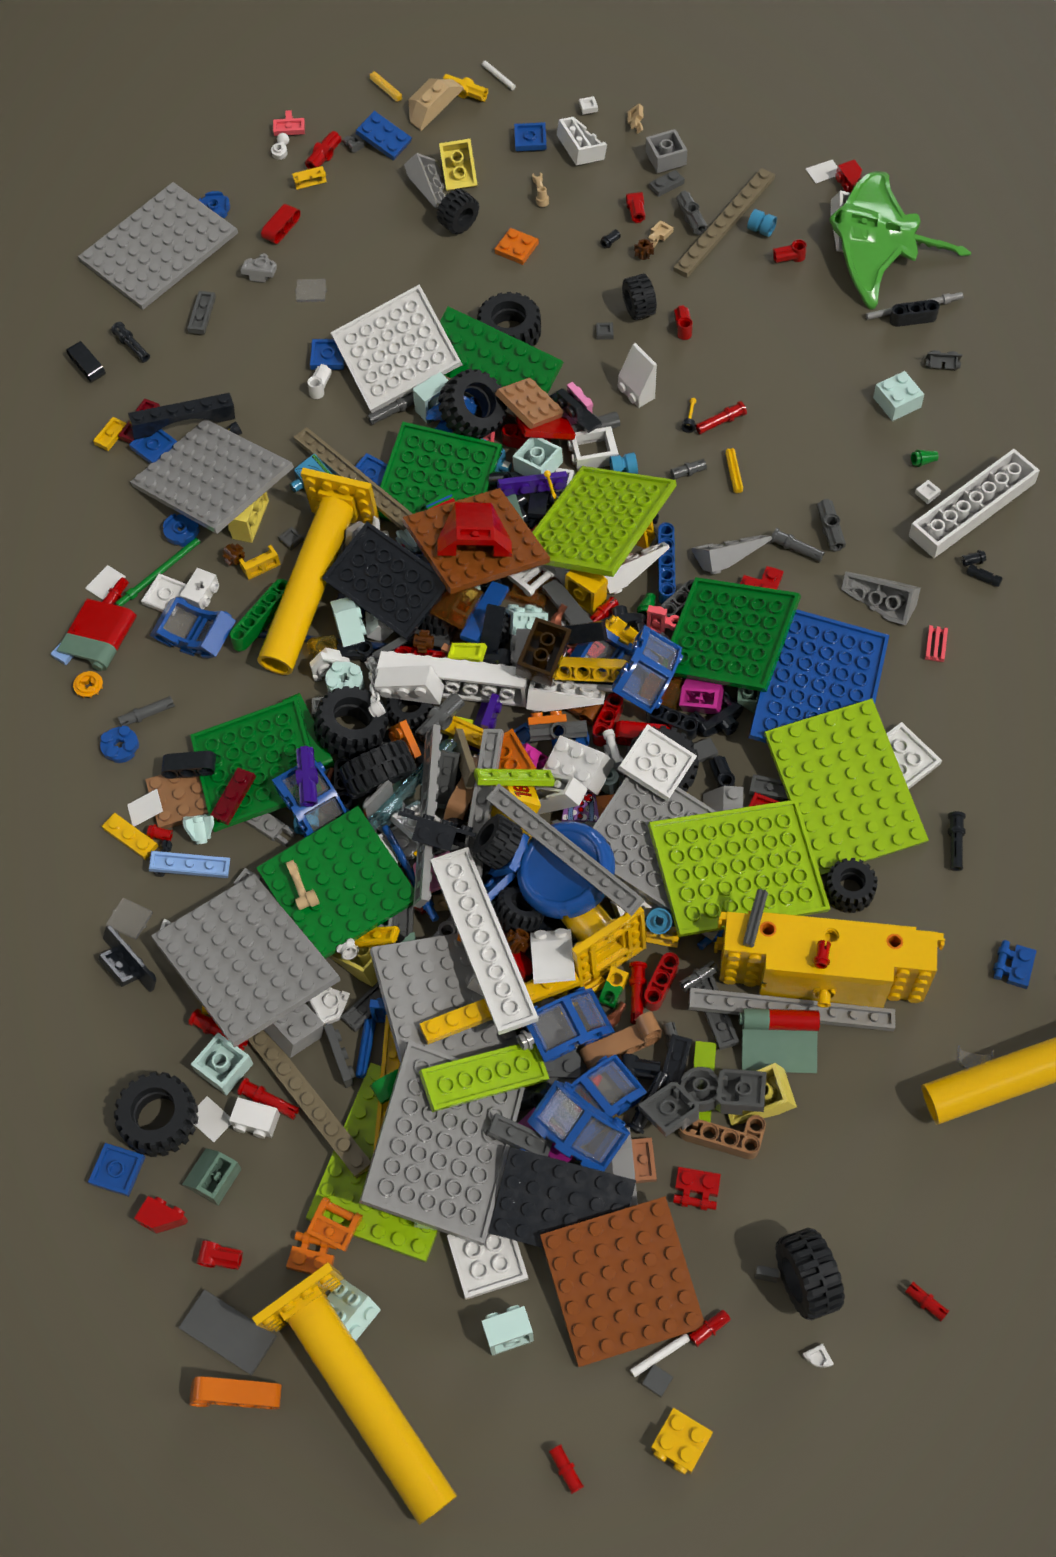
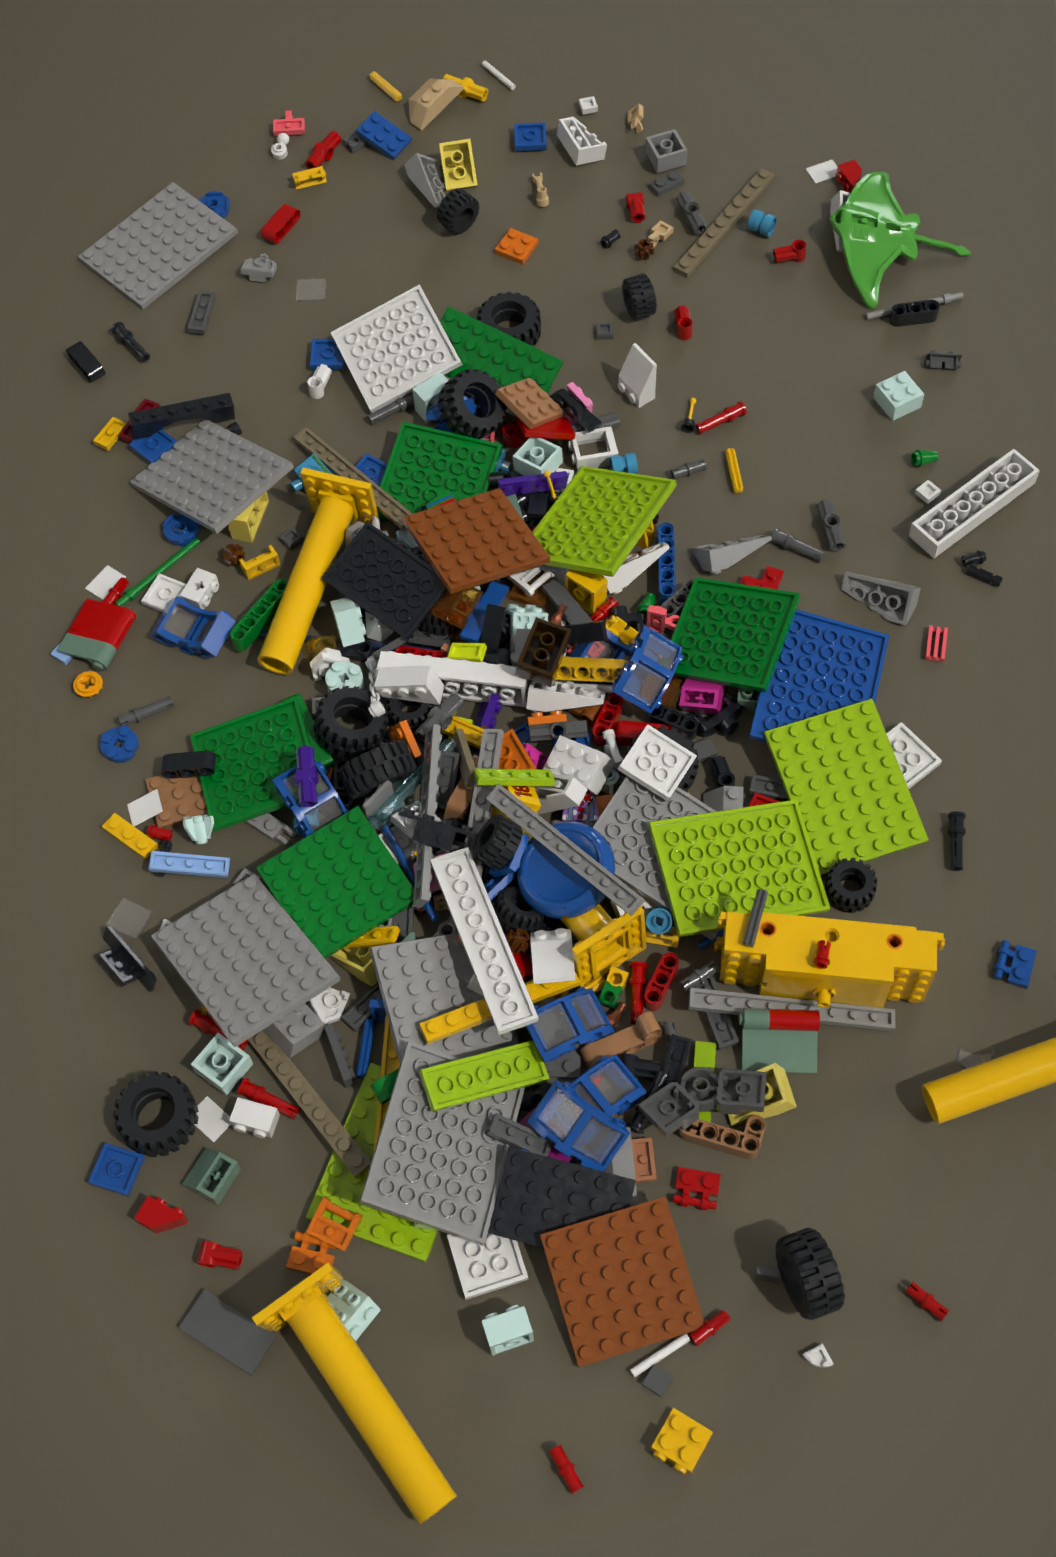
(233, 796): dark red plate -> none
(234, 1393): orange beam -> none
(305, 898): tan brick -> none
(348, 949): white plate -> none
(423, 641): reddish brown gear -> none
(473, 525): red wedge -> none
(525, 1040): light grey plate -> none

